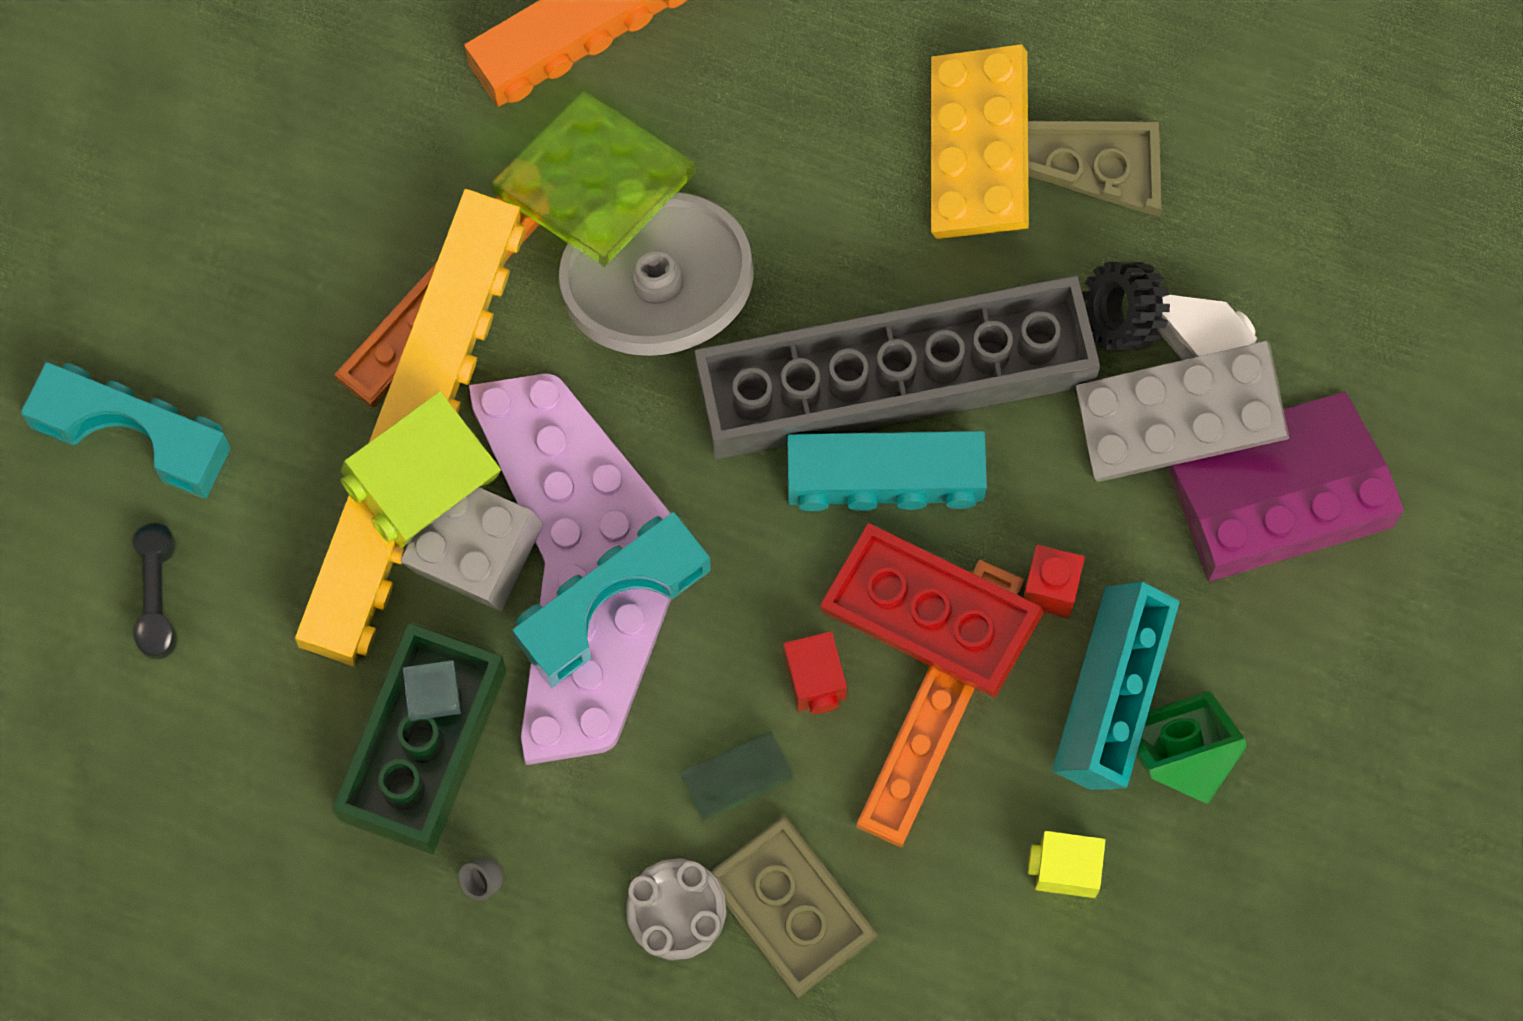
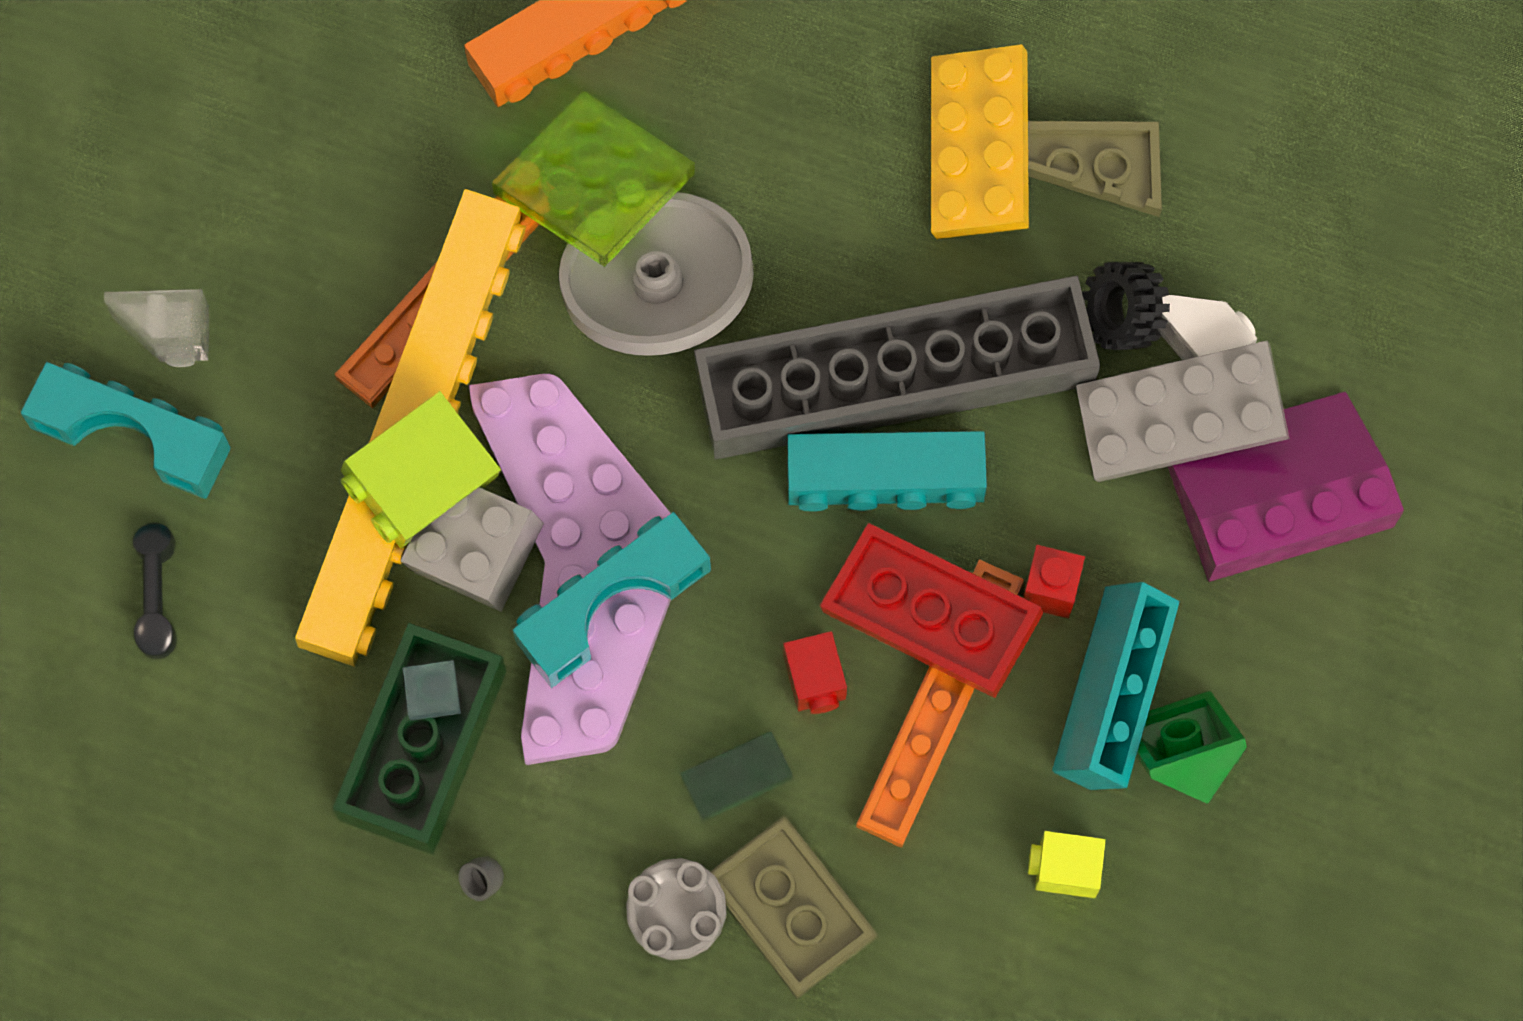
(166, 322): none -> clear slope

